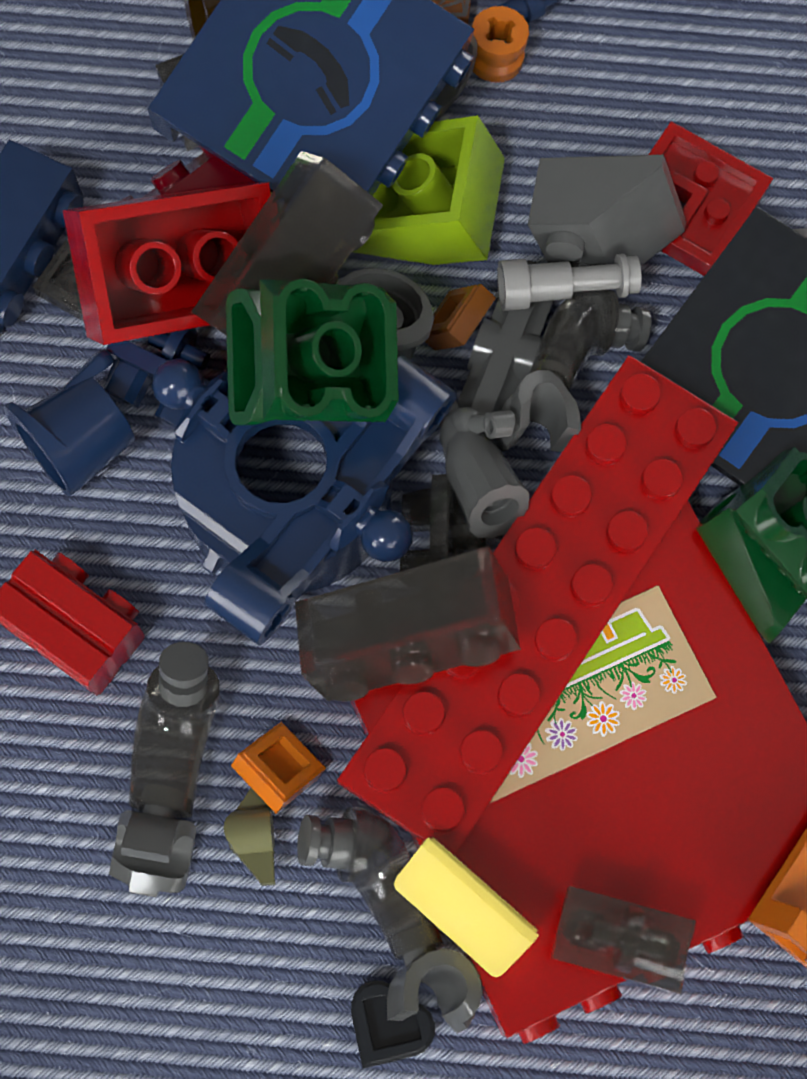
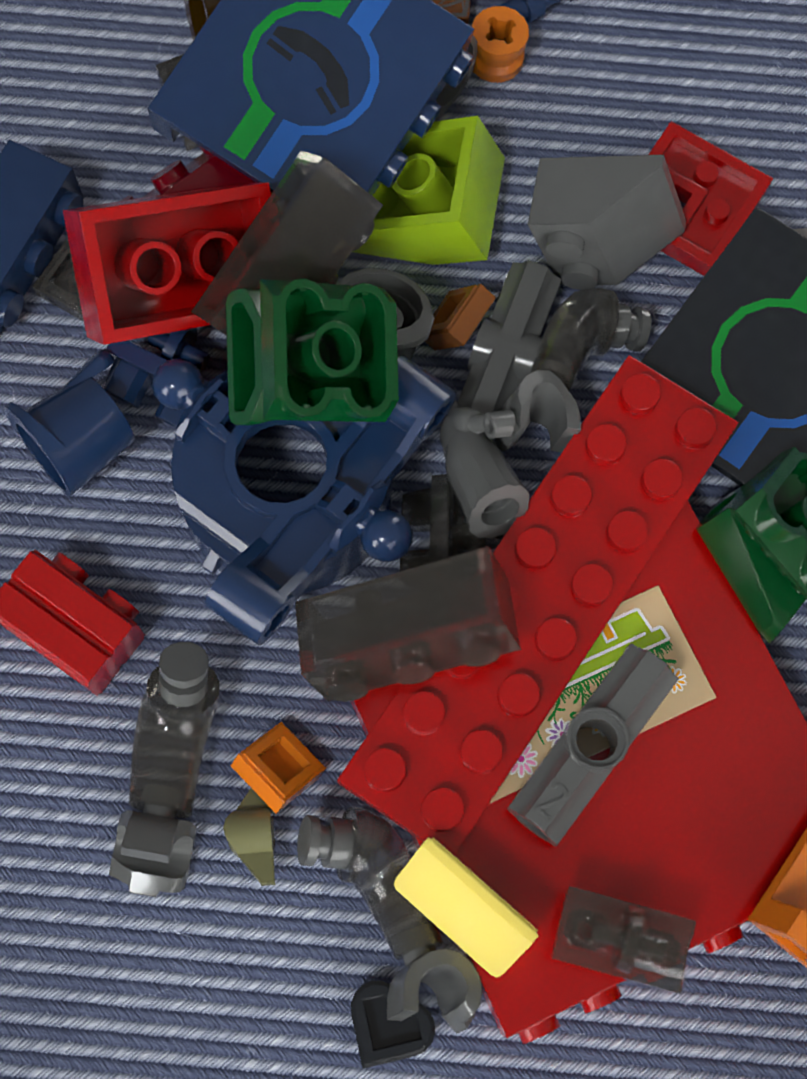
(527, 283): light grey piece -> none
(566, 777): none -> dark grey piece

